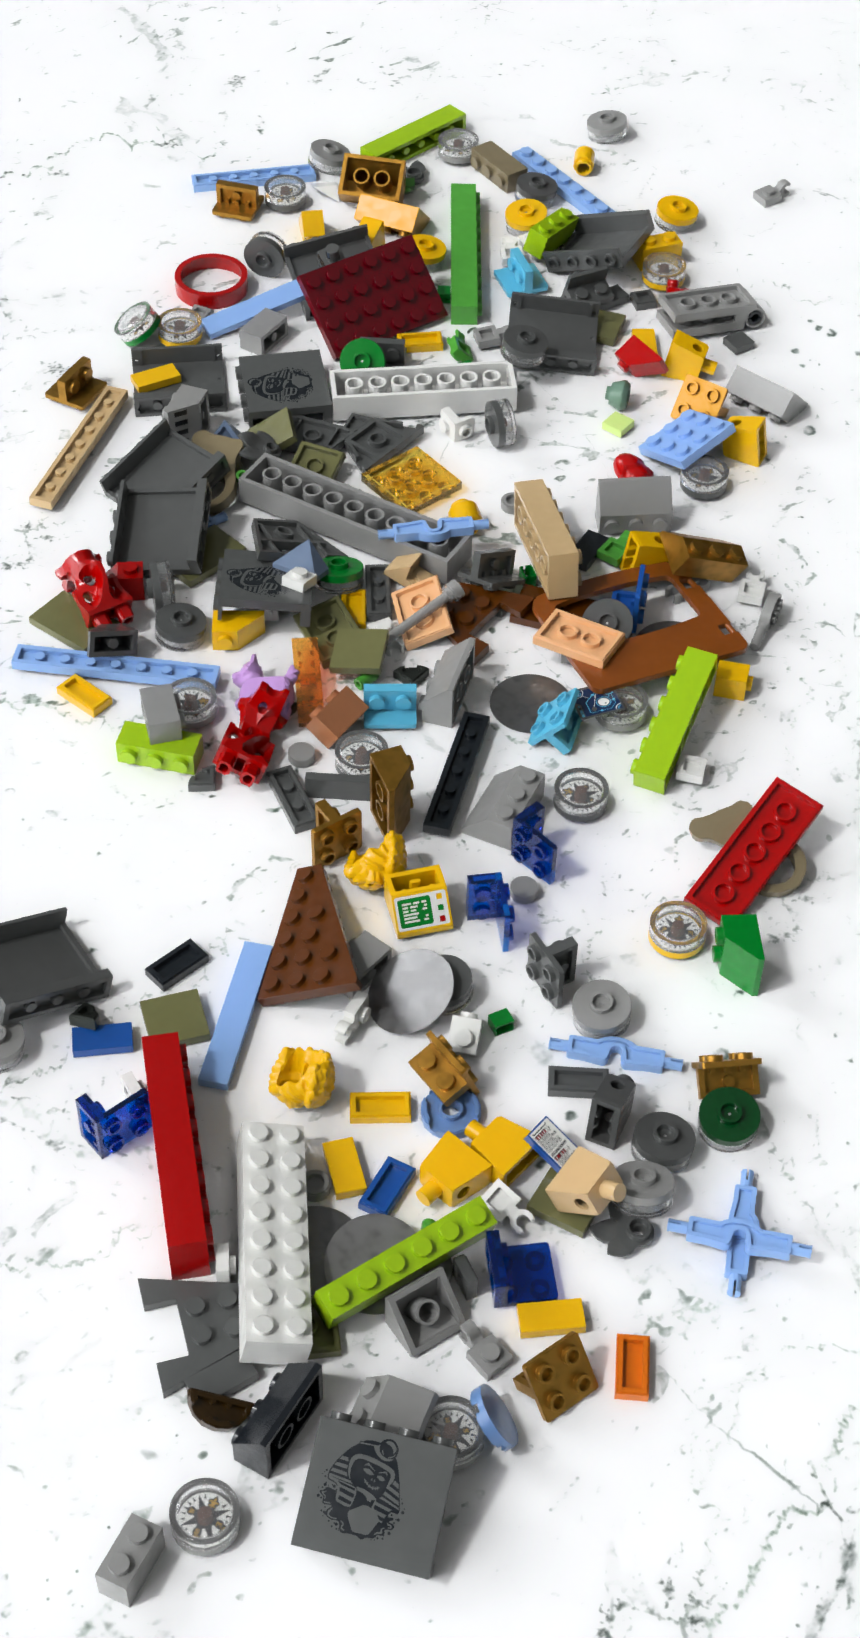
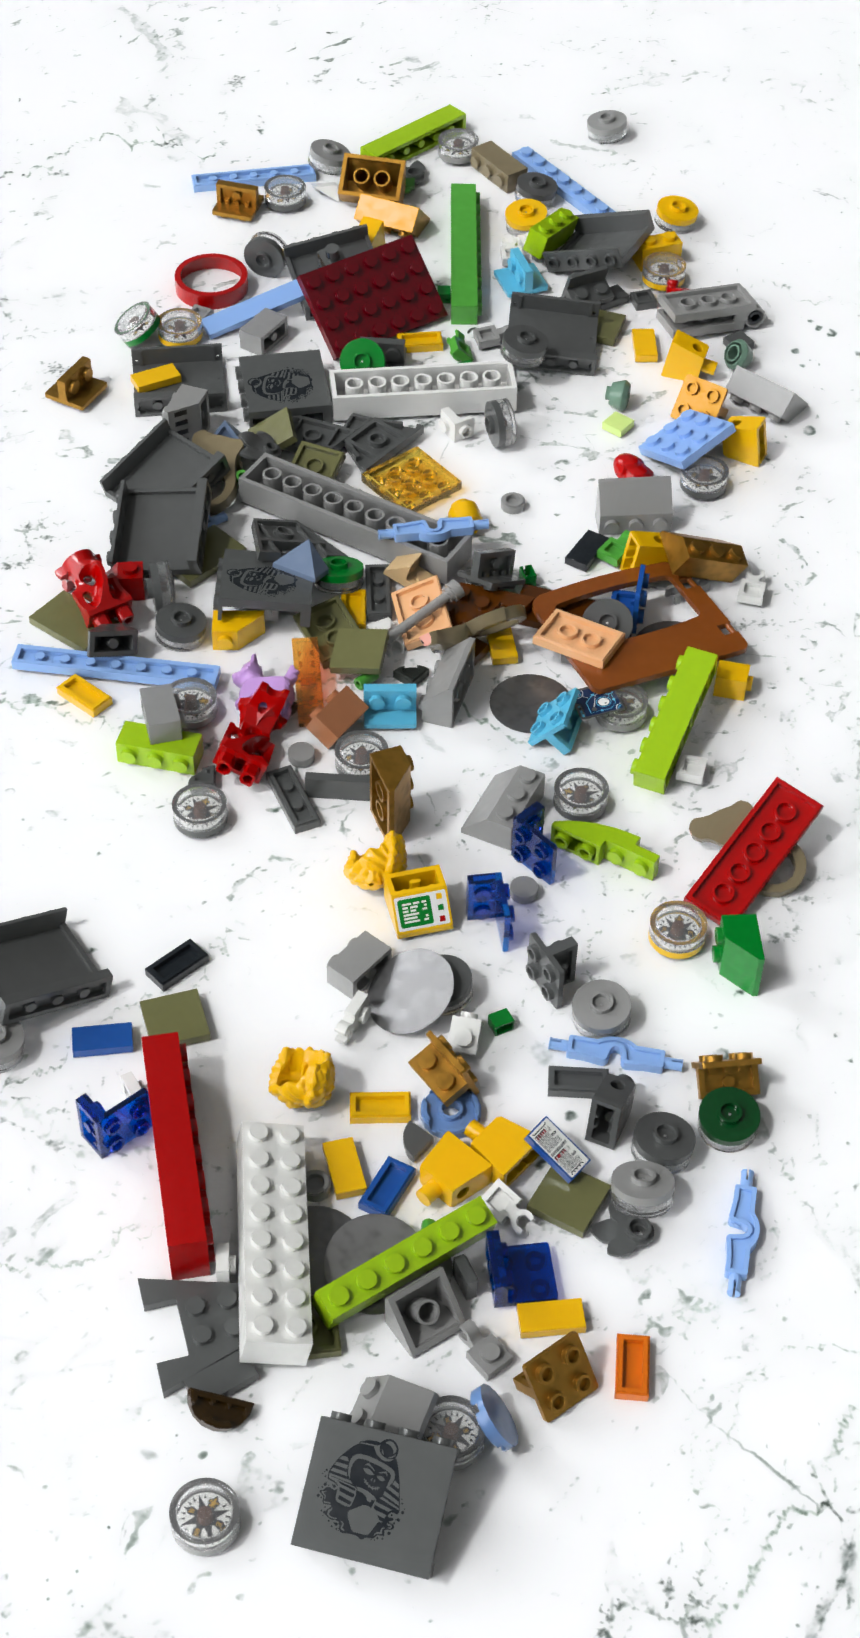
(78, 448): tan plate -> none
(85, 1017): pearl dark grey tile -> none
(130, 1560): light grey brick -> none
(199, 810): none -> clear piece
(235, 1016): light blue tile -> none
(279, 1417): black slope -> none
(299, 579): white plate -> none
(310, 948): reddish brown wing -> none
(311, 224): yellow slope -> none
(334, 833): pearl gold bracket -> none
(416, 1141): none -> dark grey tile
(431, 250): yellow piece -> none
(456, 774): black plate -> none
(483, 625): none -> dark tan animal
(502, 647): none -> yellow tile
(547, 539): tan brick -> none
(584, 160): yellow brick -> none
(586, 1184): tan torso -> none
(600, 841): none -> lime slope
(639, 359): red slope -> none
(738, 354): none -> sand green cone
(757, 1241): light blue piece -> none
(767, 618): light grey piece -> none
(771, 195): light grey plate -> none

